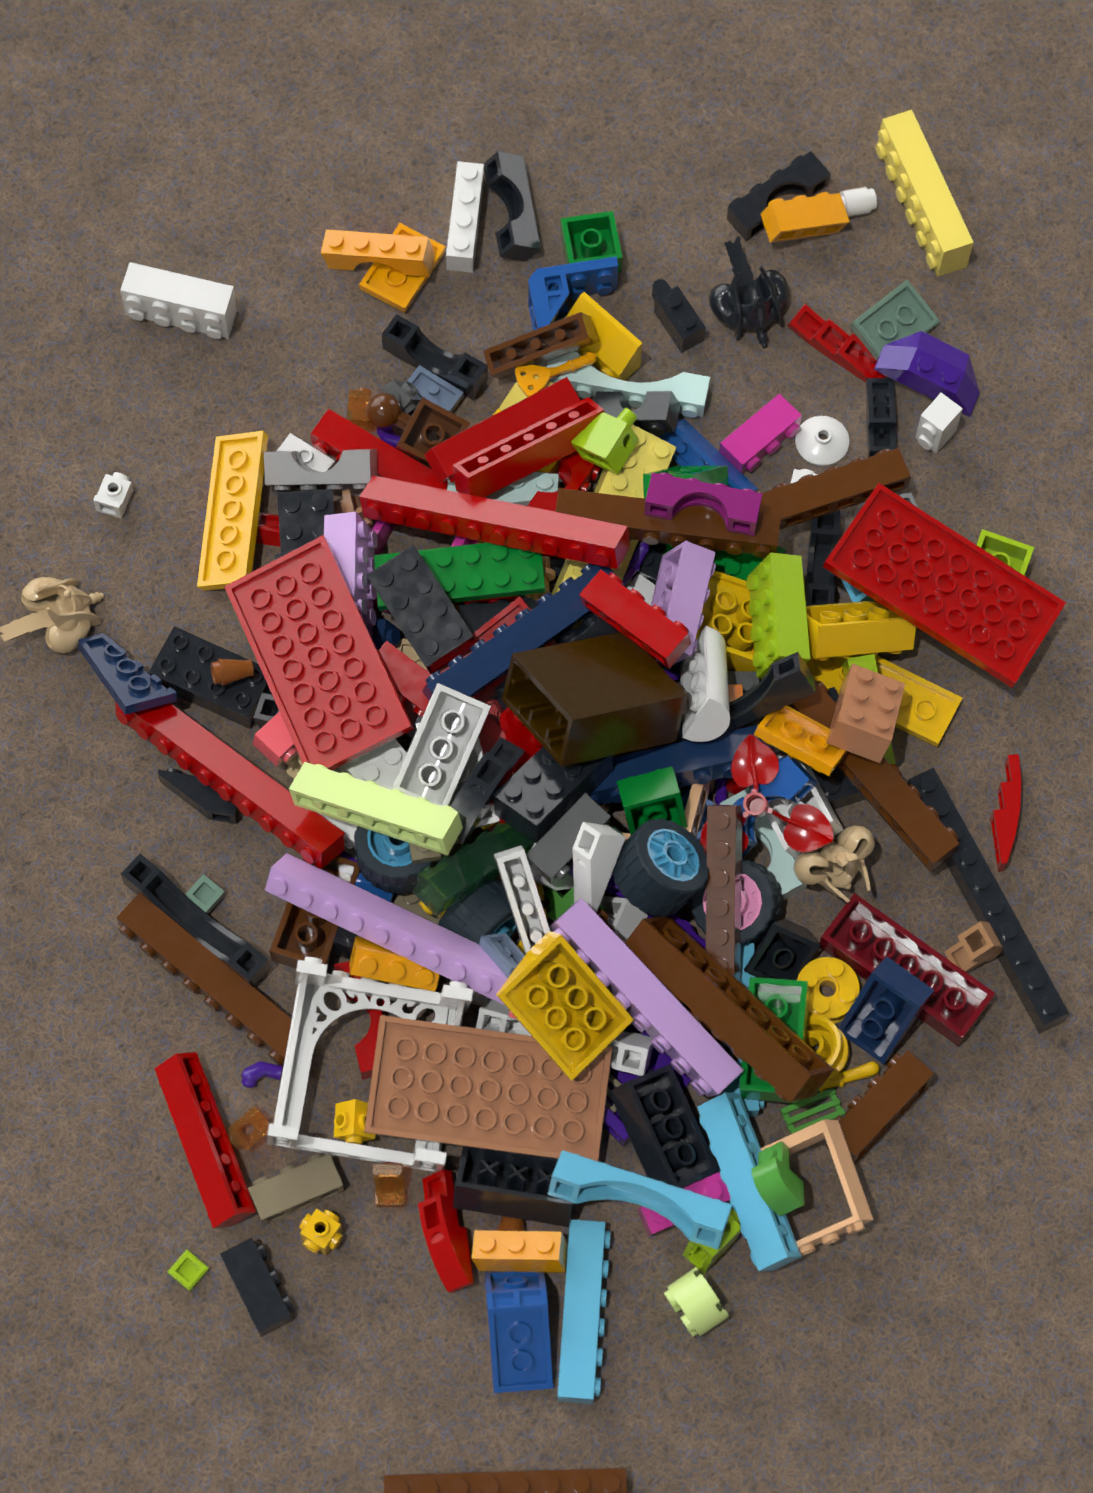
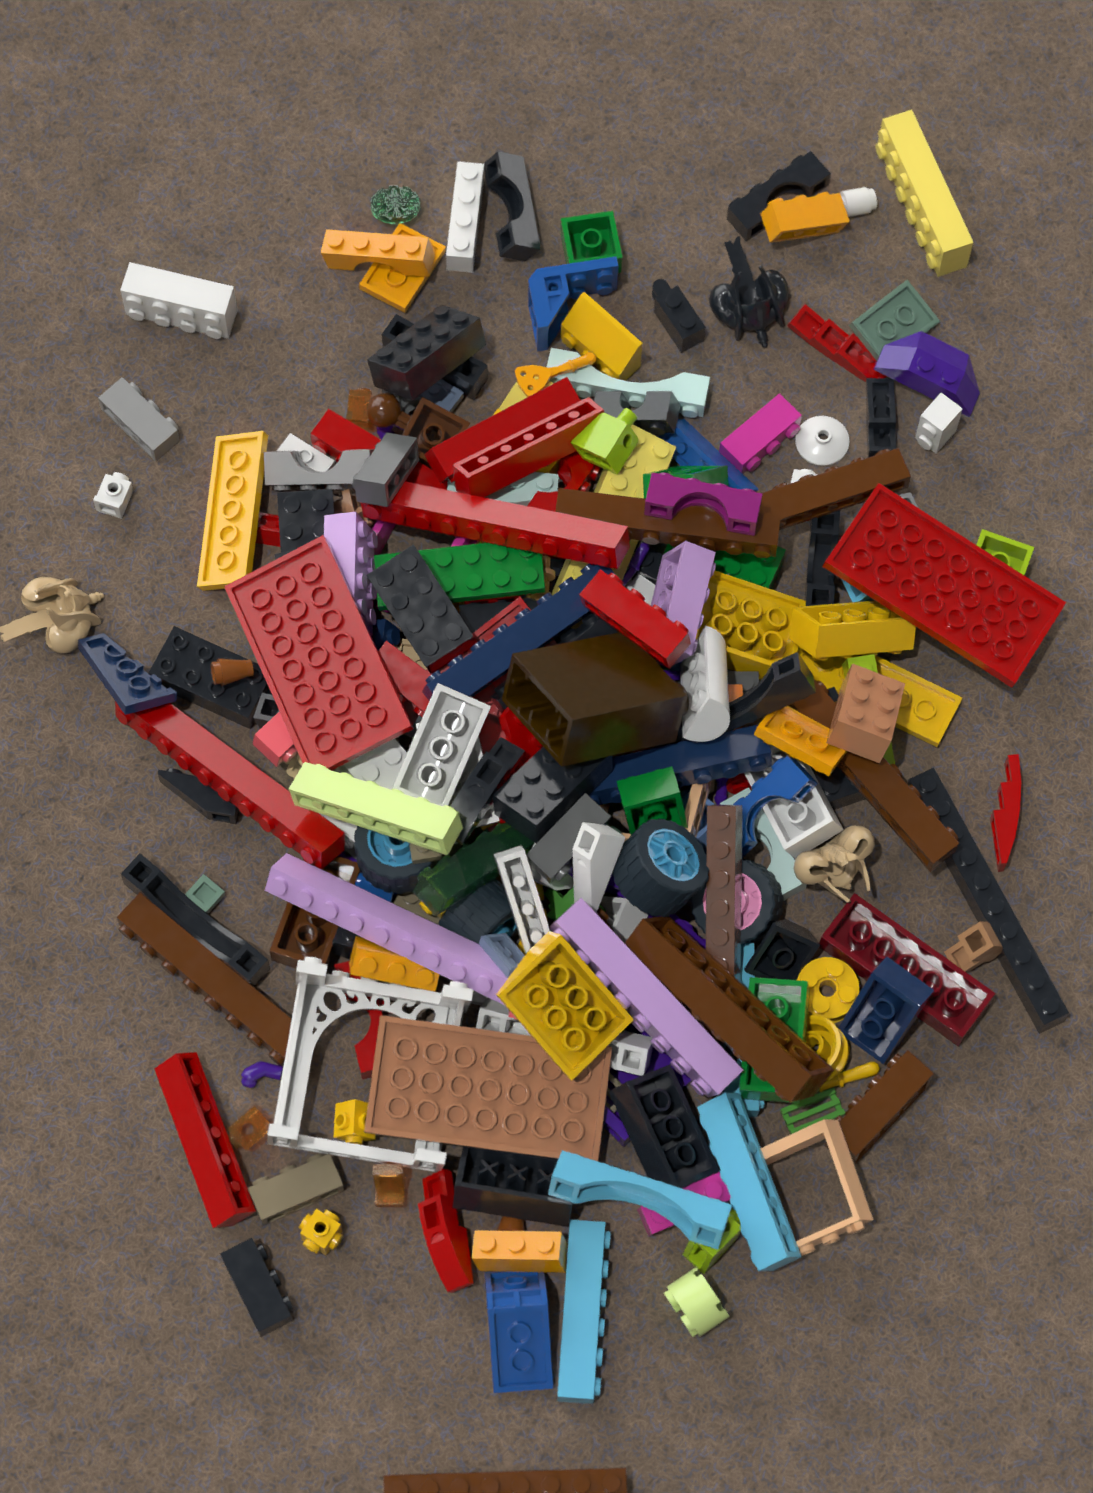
(139, 418): none -> light grey brick
(188, 1270): lime tile -> none
(386, 469): none -> dark grey brick
(405, 203): none -> clear green wheel
(426, 352): none -> black brick
(541, 345): reddish brown brick -> none
(758, 764): red plant -> none
(775, 1181): bright green brick -> none
(777, 611): lime brick -> none

